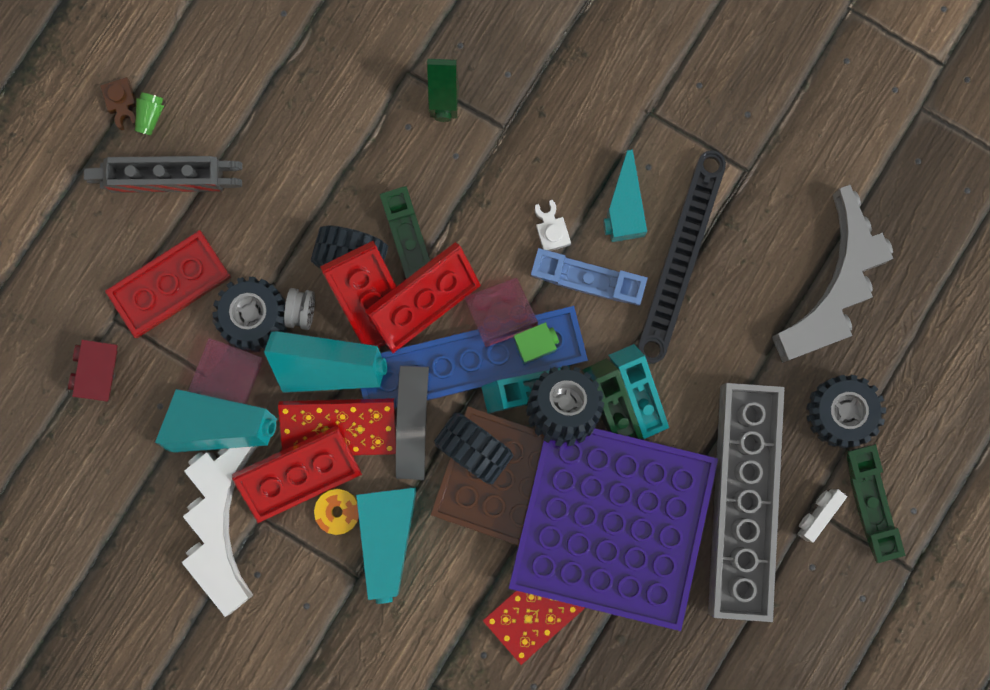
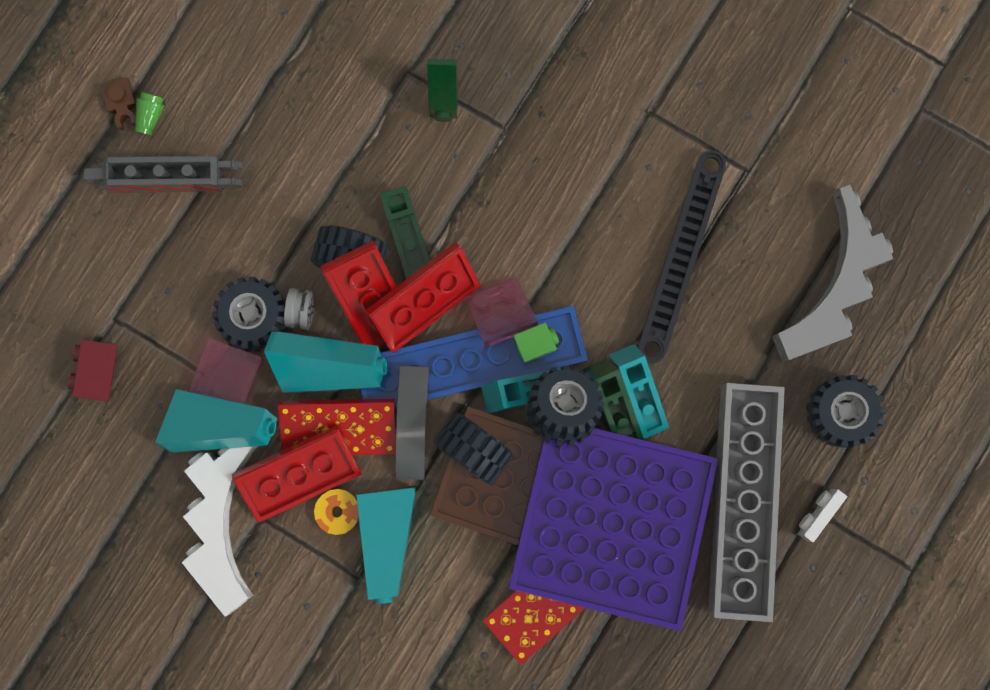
(168, 284): red tile -> none
(552, 231): white plate -> none
(588, 278): medium blue slope -> none
(626, 213): teal slope -> none
(872, 504): dark green slope -> none

